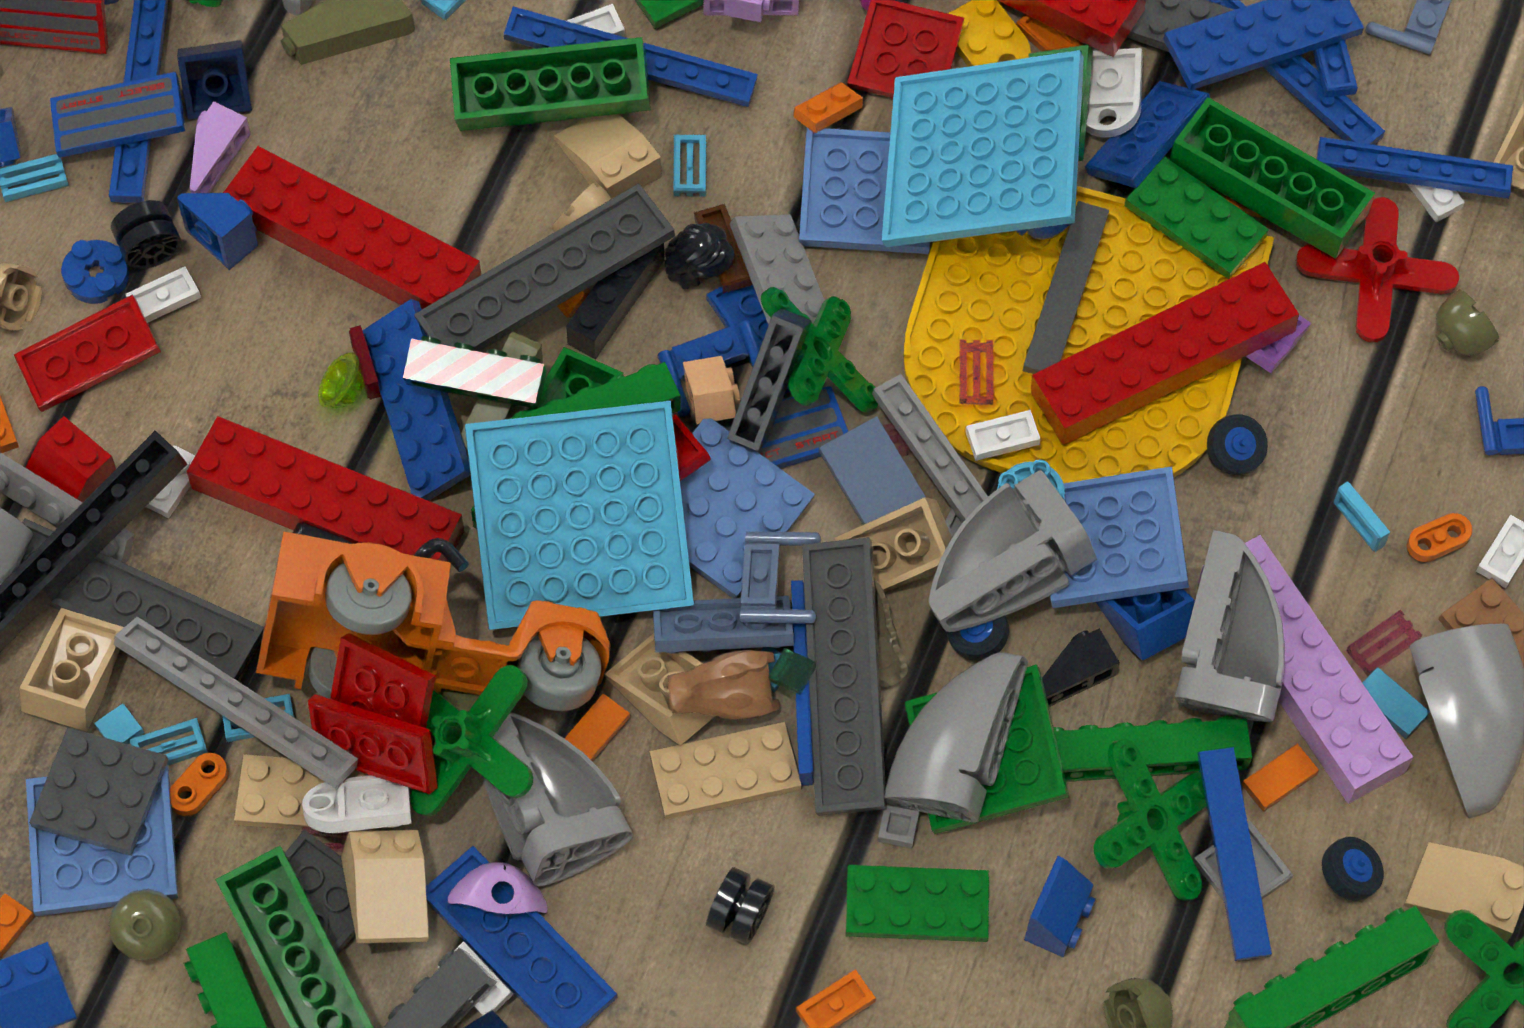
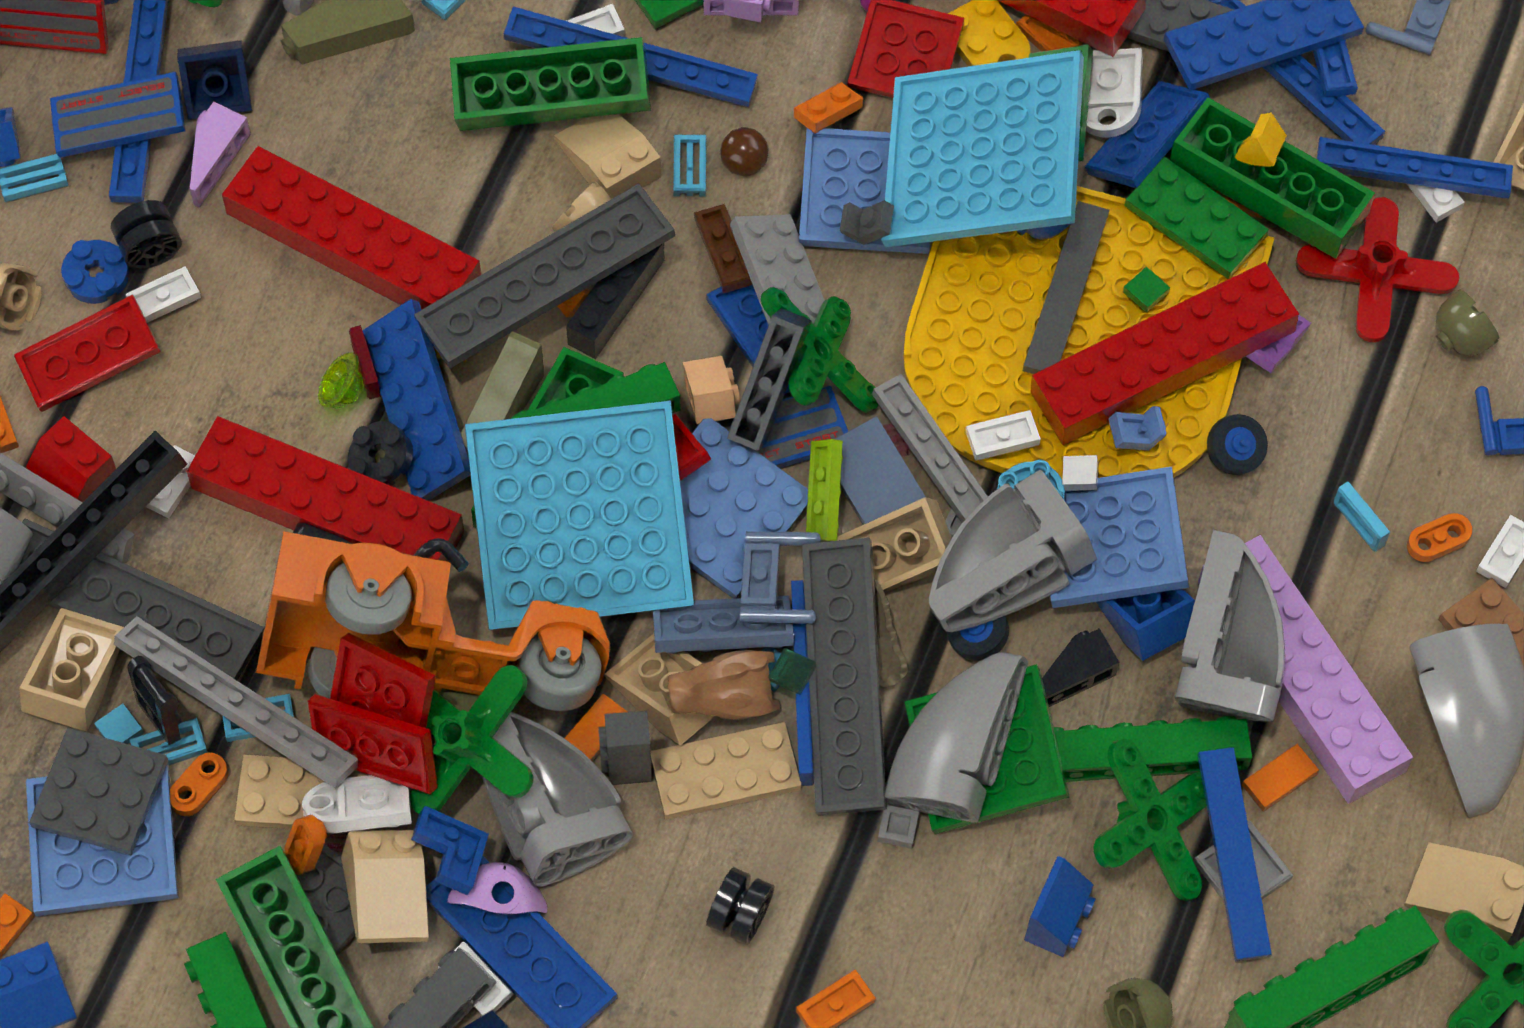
(145, 924): olive cylinder -> none
(155, 700): none -> black plate
(219, 225): blue slope -> none
(305, 843): none -> orange plate
(369, 441): none -> black plate
(459, 844): none -> blue plate
(475, 373): brick -> none
(626, 747): none -> dark grey brick
(697, 253): black hair -> none
(730, 343): blue plate -> none
(744, 151): none -> reddish brown hair
(824, 488): none -> lime plate
(867, 223): none -> dark grey bracket
(917, 903): green plate -> none
(975, 347): tile -> none
(1080, 472): none -> white tile
(1138, 430): none -> medium blue bracket
(1146, 289): none -> green tile
(1264, 142): none -> yellow tile
(1352, 868): black wheel -> none
(1396, 704): medium azure tile -> none
(1404, 627): clear pink tile -> none

